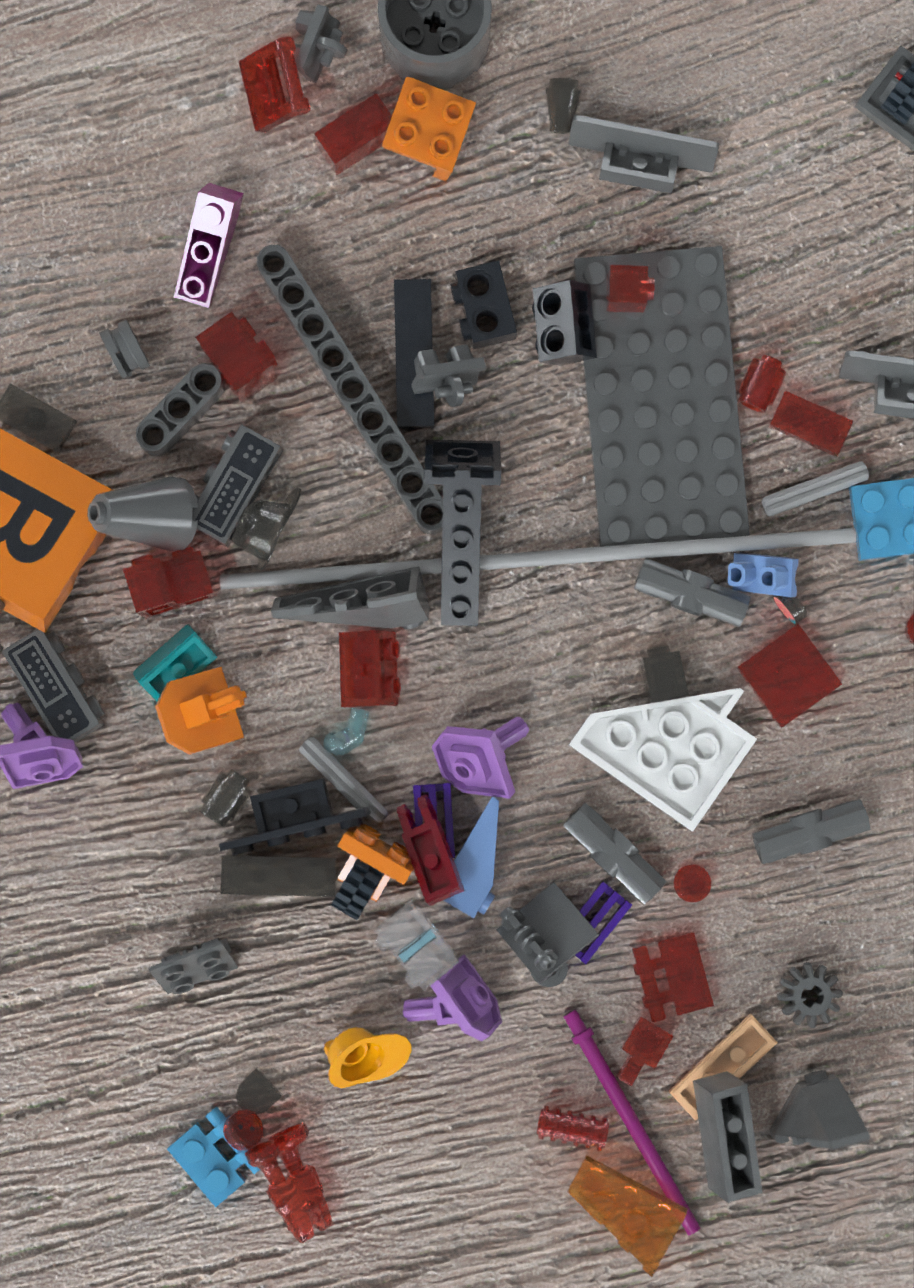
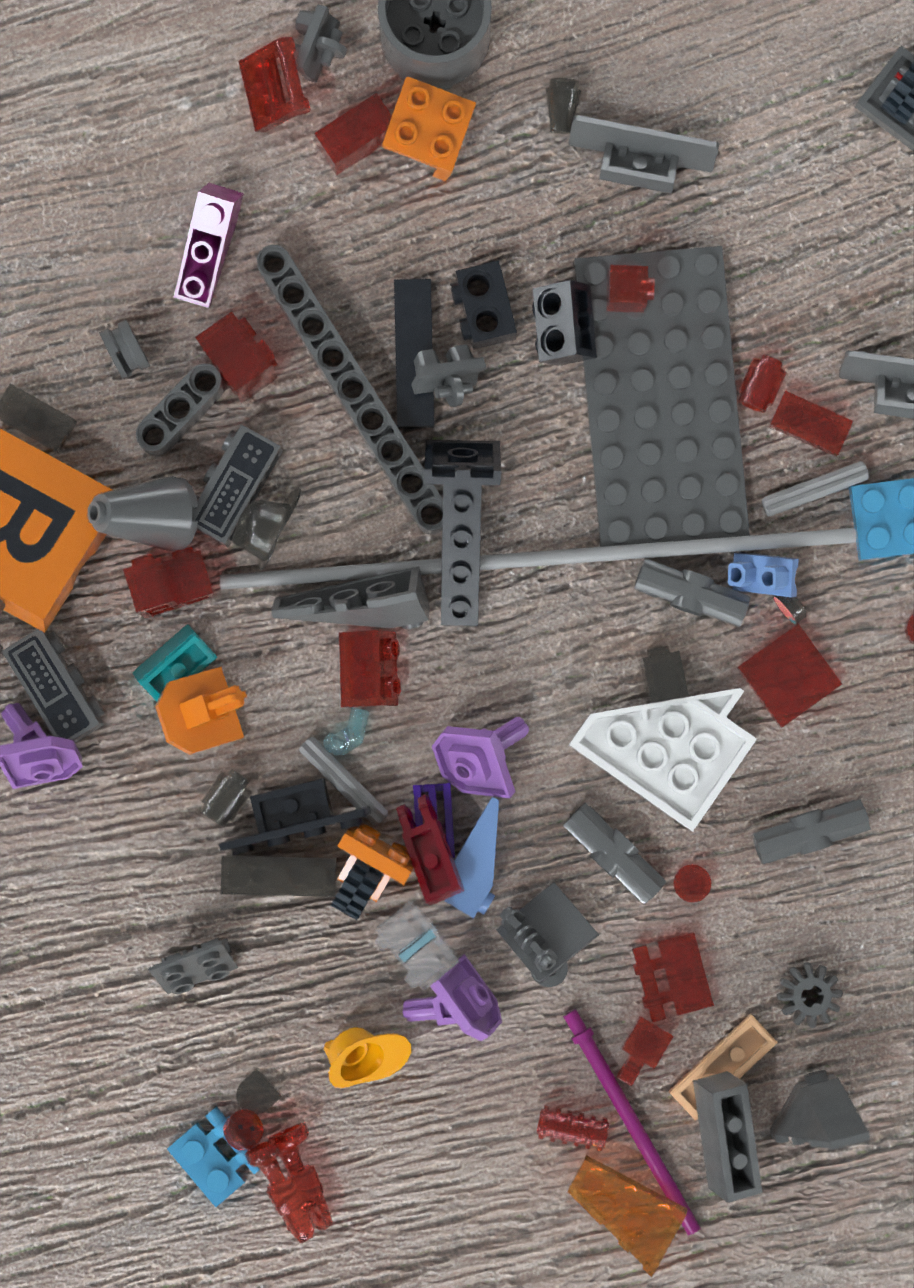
(608, 928): dark purple tile -> none

